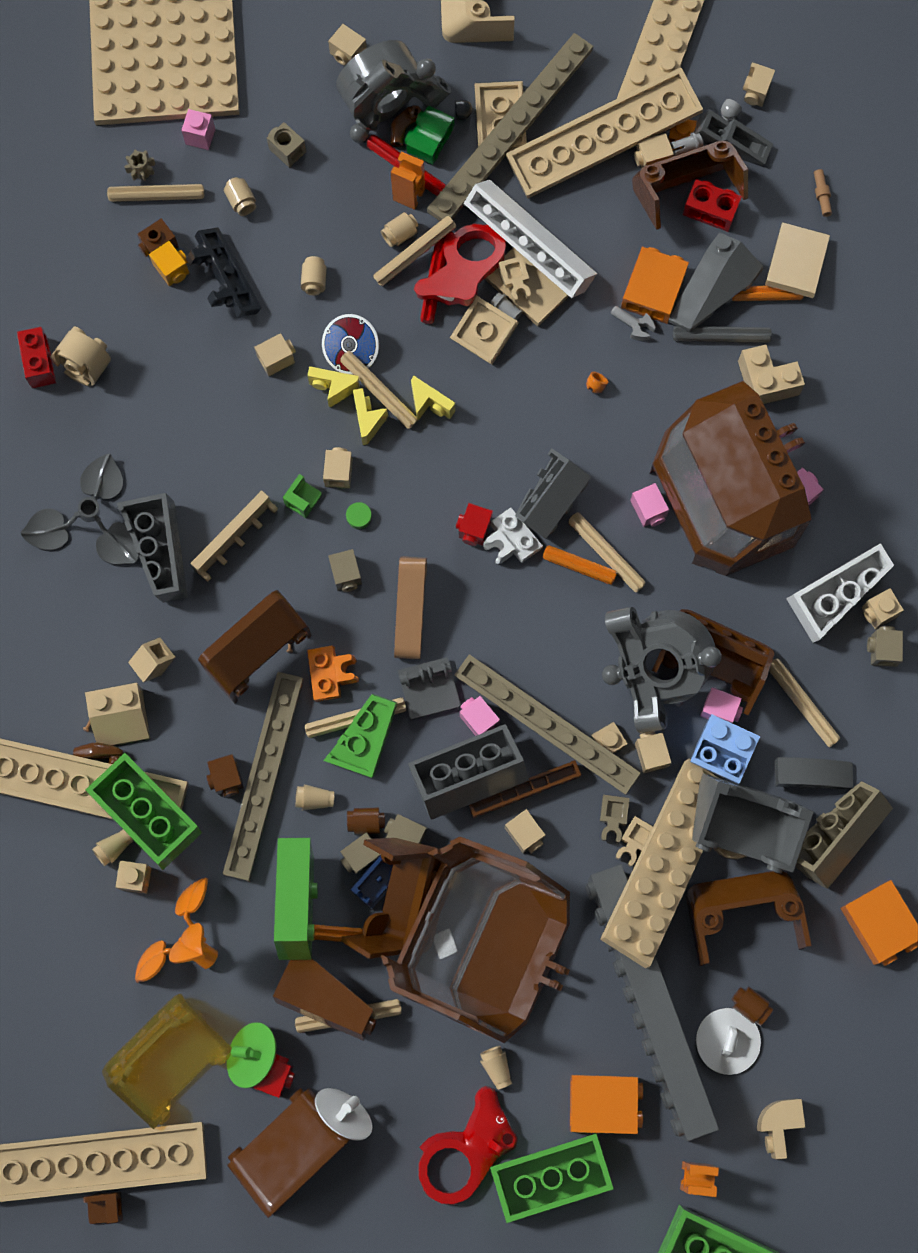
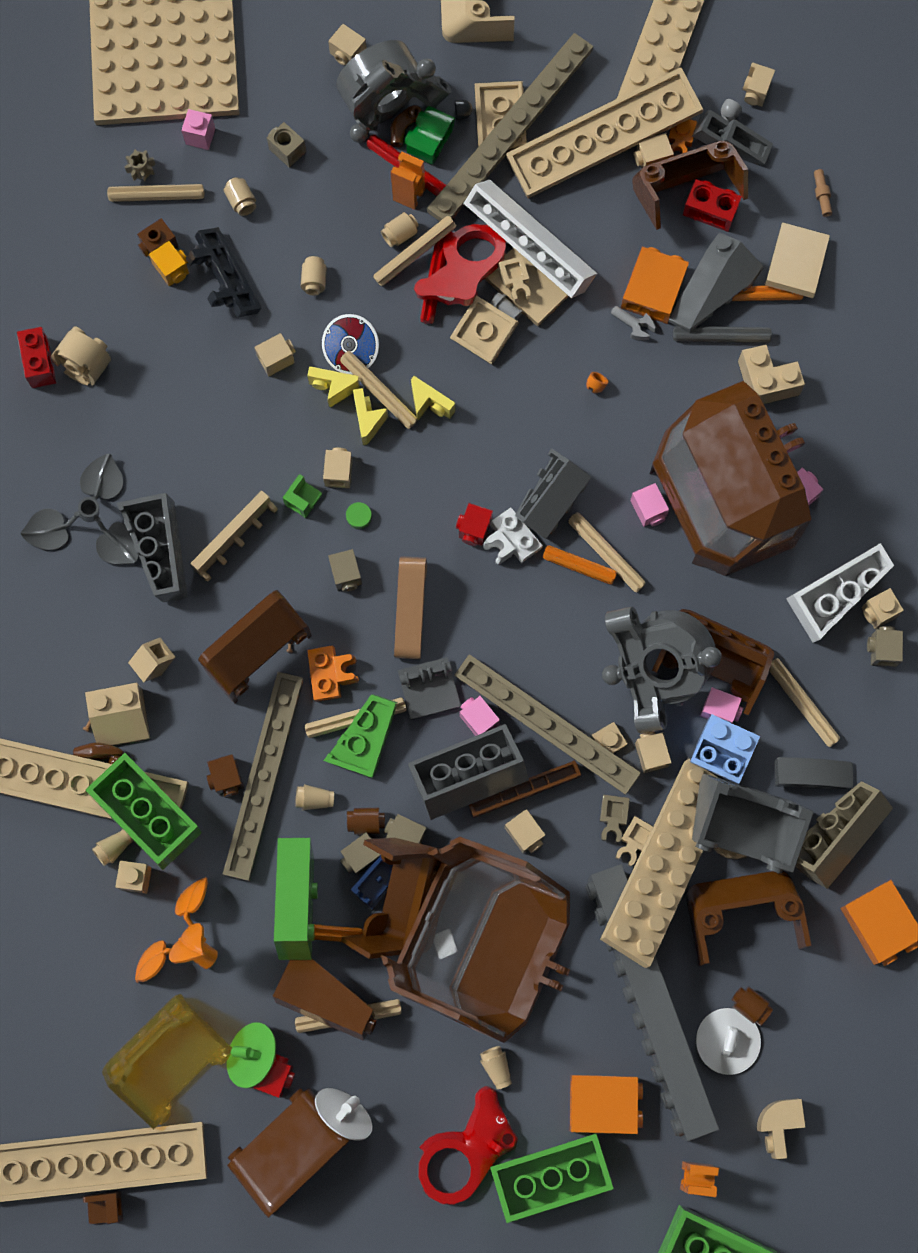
(687, 144): light grey pin -> none

